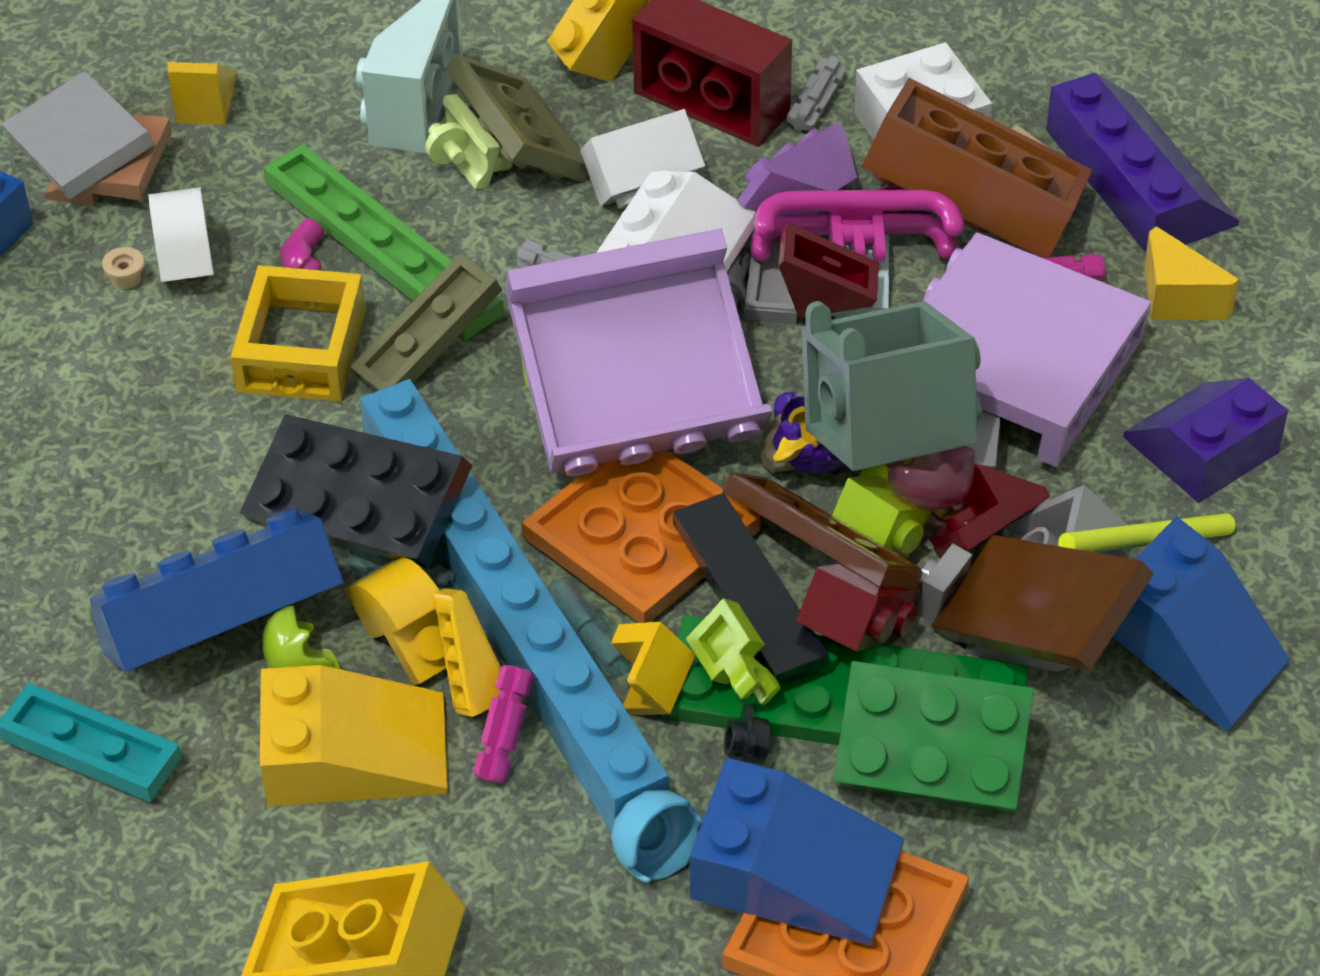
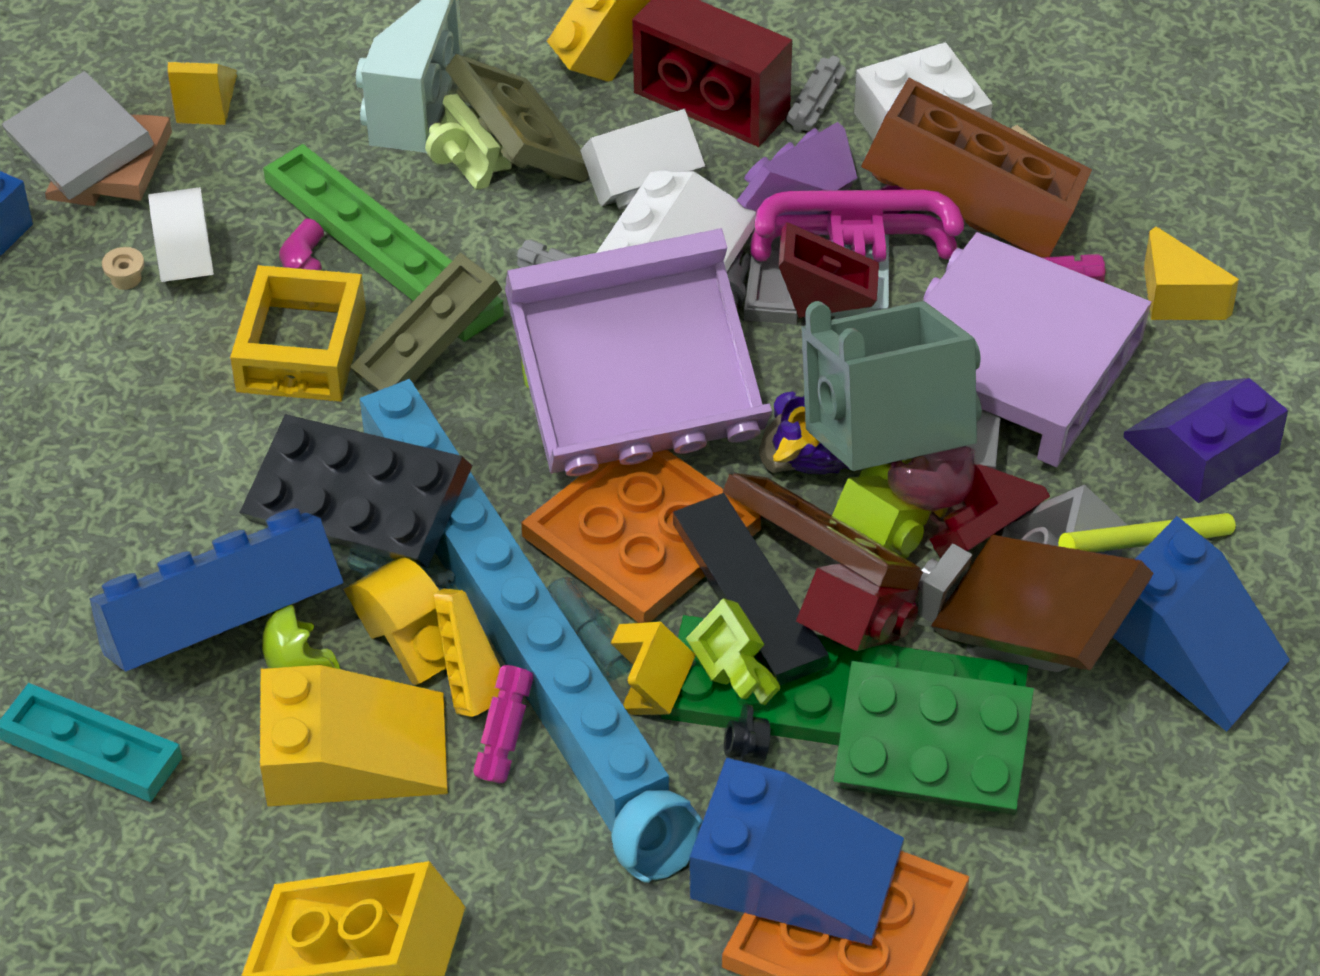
(1133, 162): dark purple slope -> none

